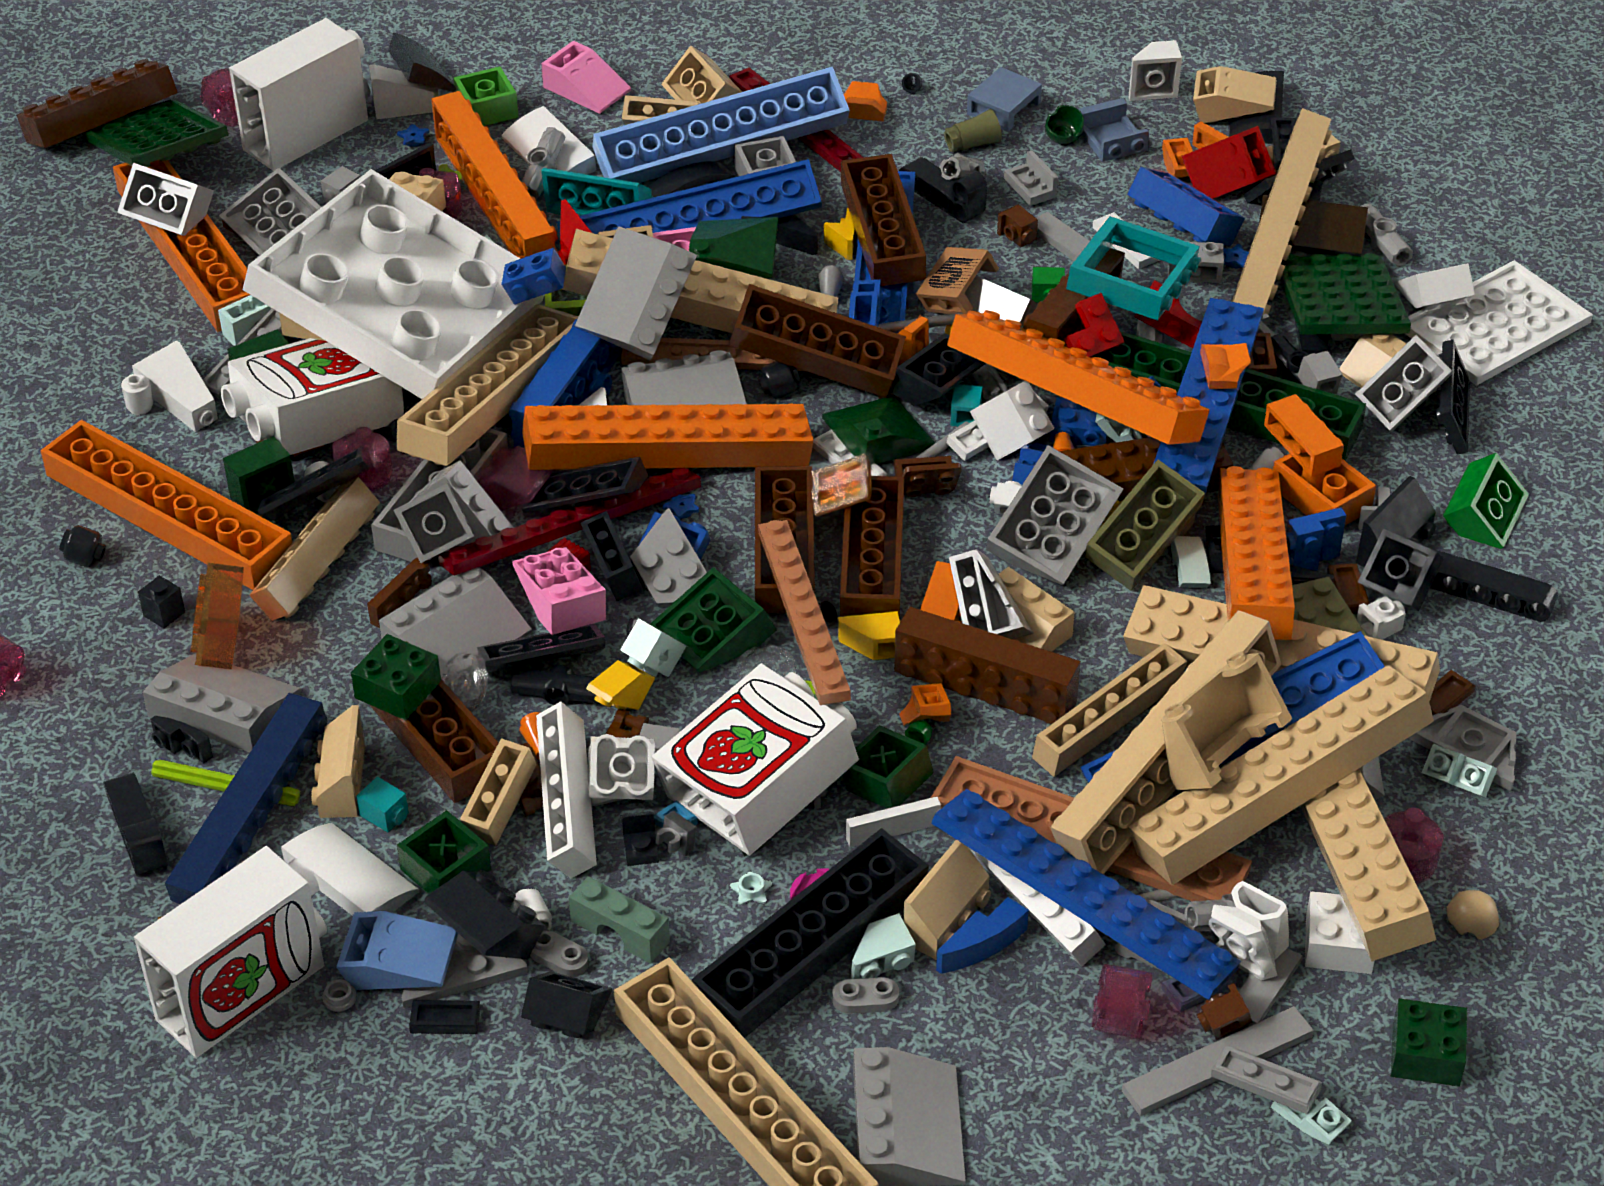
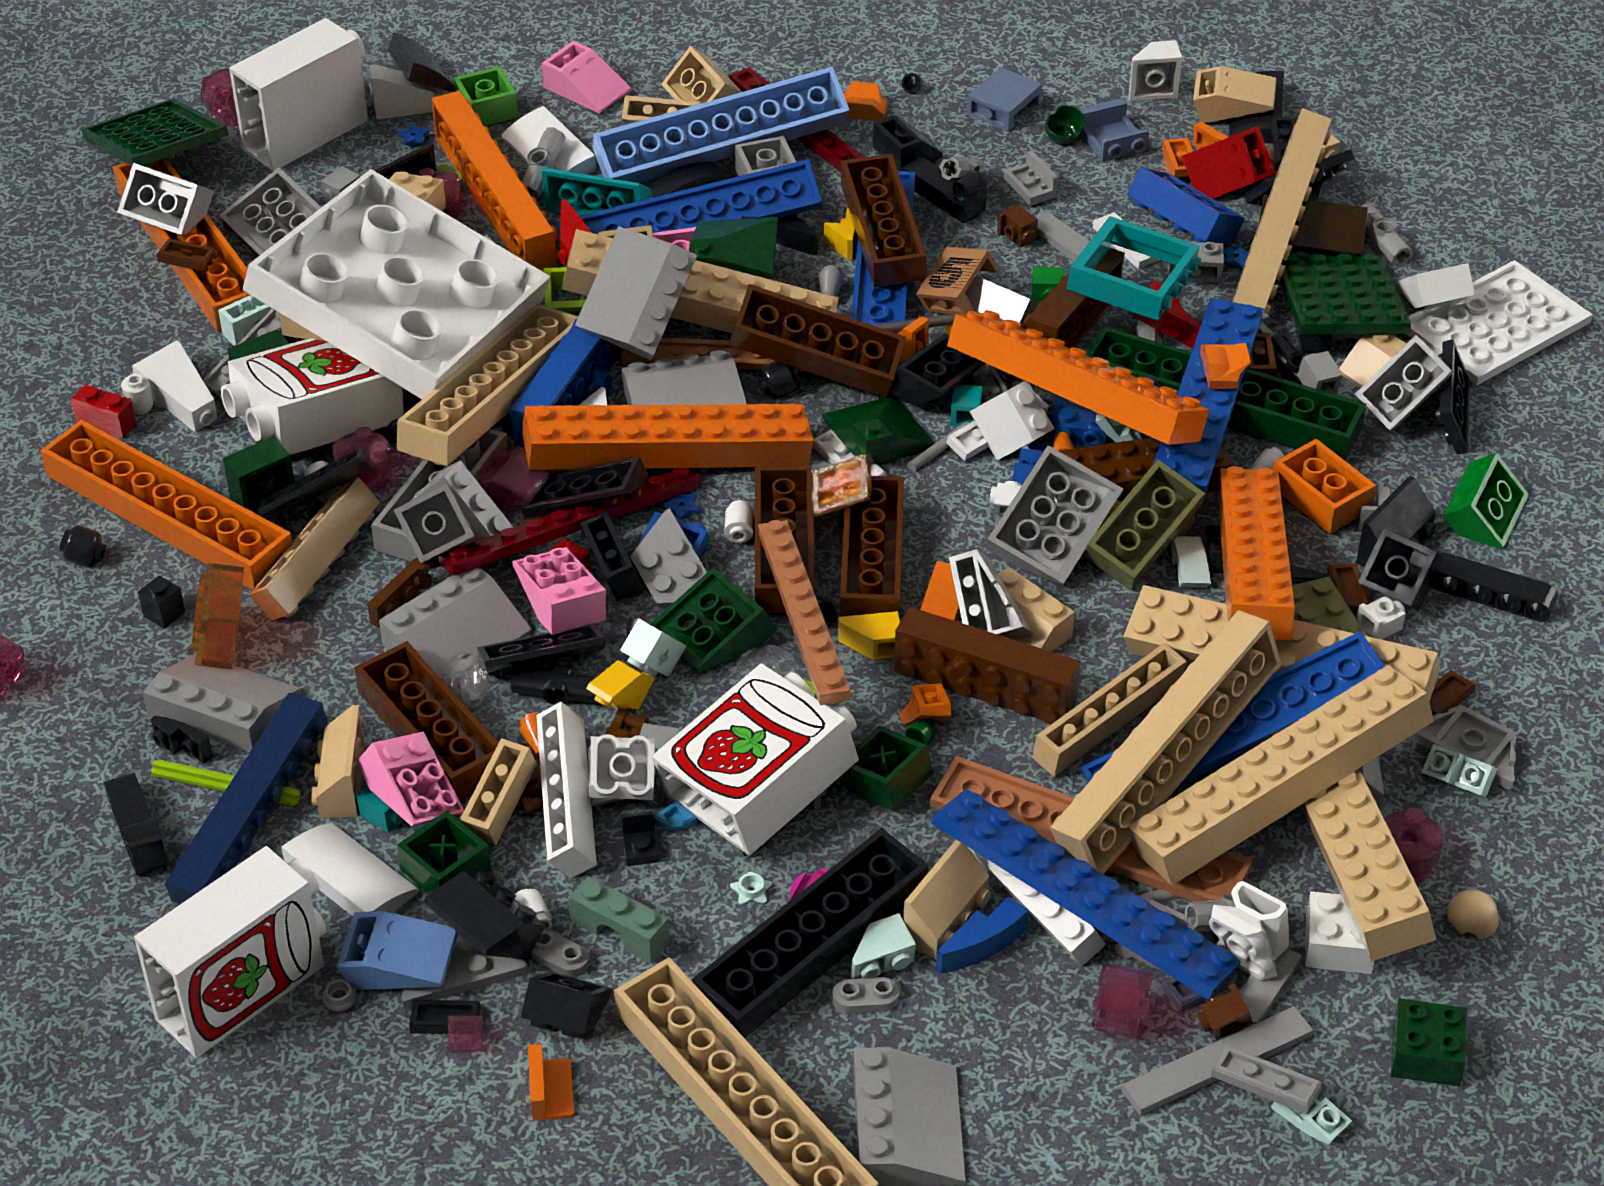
(96, 103): reddish brown brick -> none
(104, 410): none -> red brick
(187, 255): none -> reddish brown tile
(396, 677): dark green brick -> none
(409, 778): none -> bright pink slope
(465, 1033): none -> clear pink tile
(534, 276): blue brick -> none
(550, 1086): none -> orange panel
(677, 834): flat silver tile -> none
(739, 522): none -> white brick
(866, 301): blue slope -> none
(893, 820): white tile -> none
(902, 141): none -> black slope
(928, 475): reddish brown bracket -> none
(974, 132): olive plant -> none
(1100, 331): red plate -> none
(1219, 720): tan windscreen -> none
(1304, 435): orange brick -> none
(1315, 538): blue plate -> none

